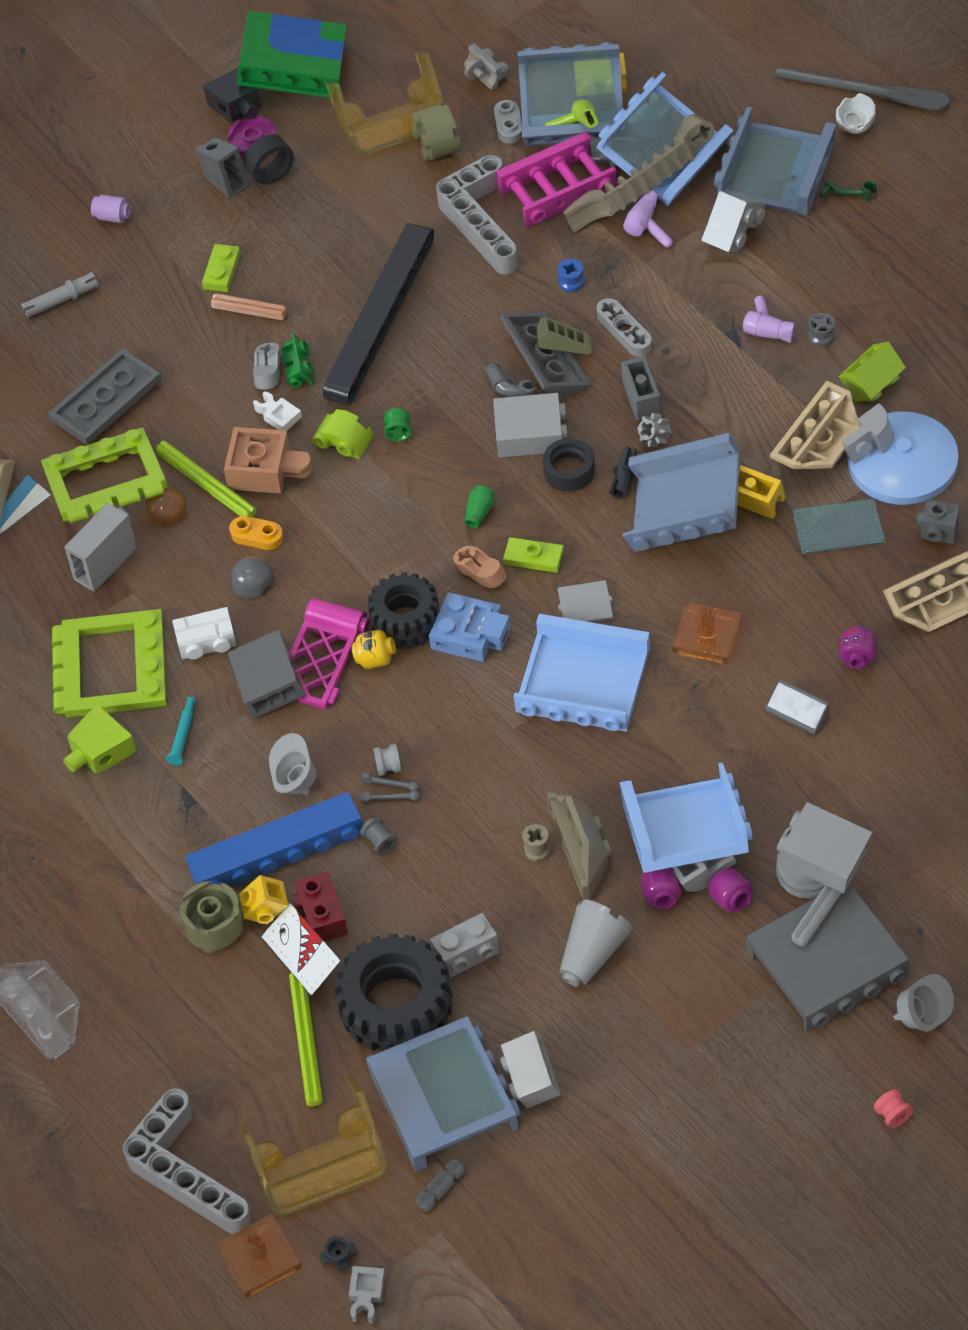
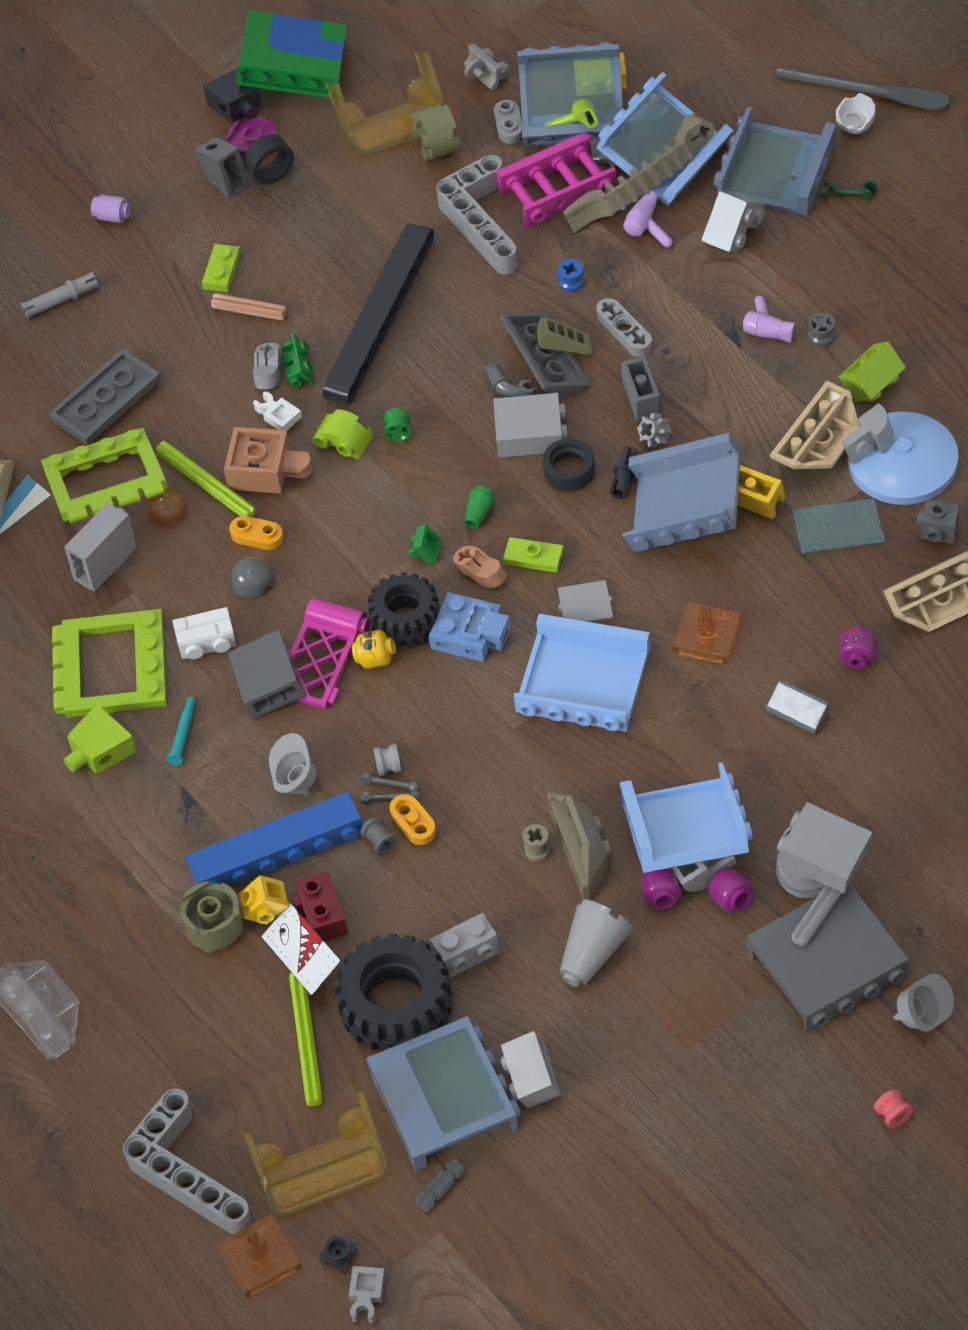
(414, 821): none -> light orange plate
(425, 544): none -> green tile

